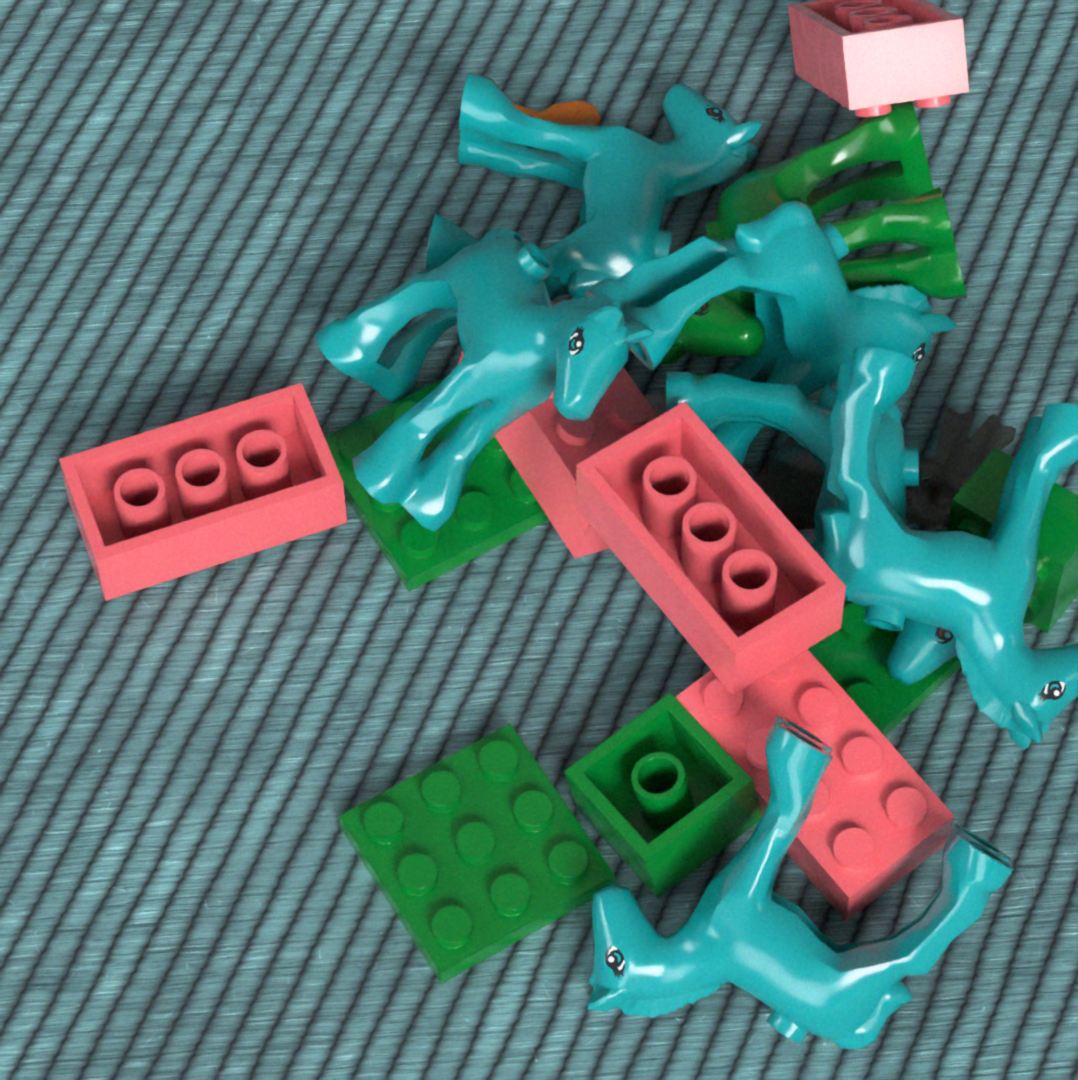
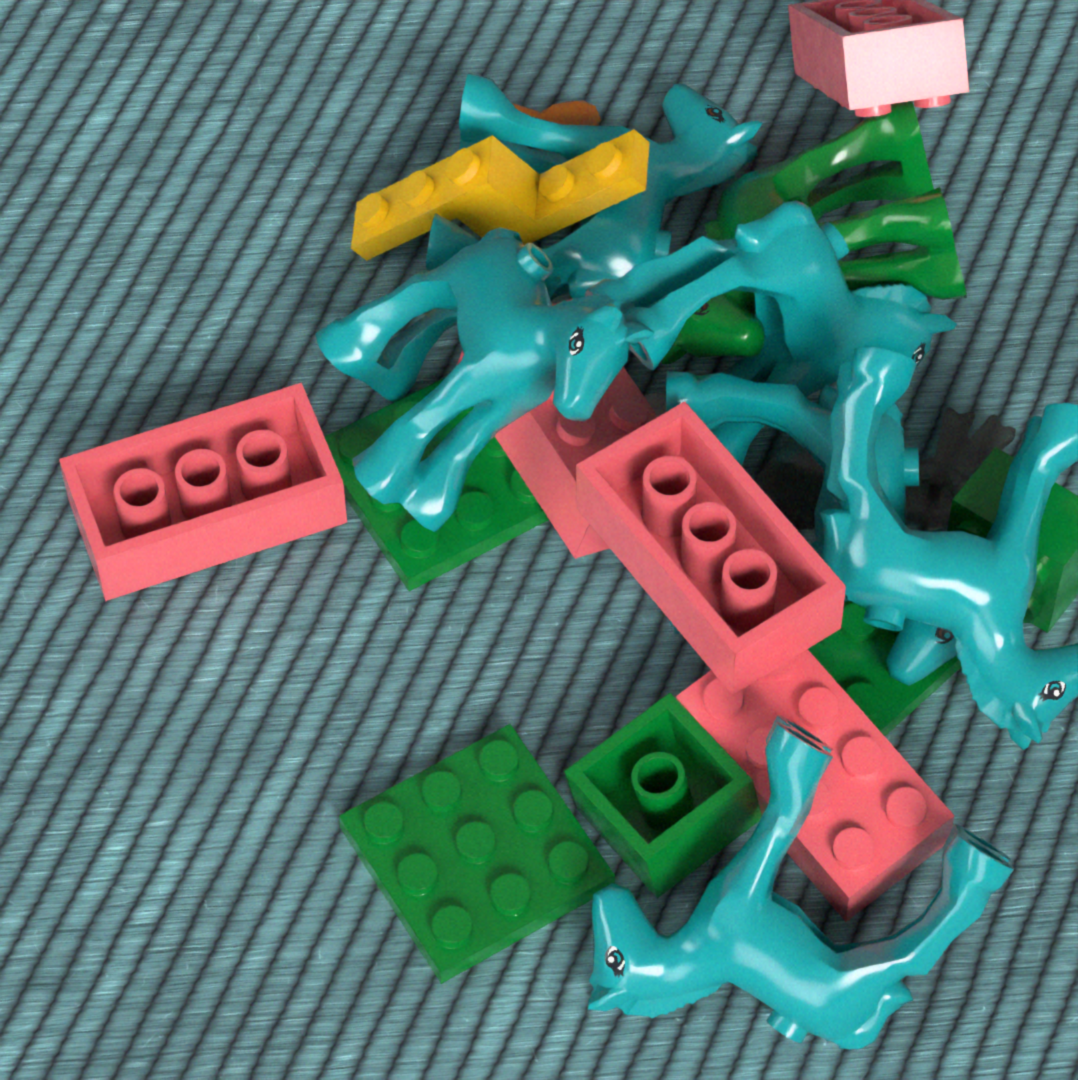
(495, 189): none -> yellow bracket

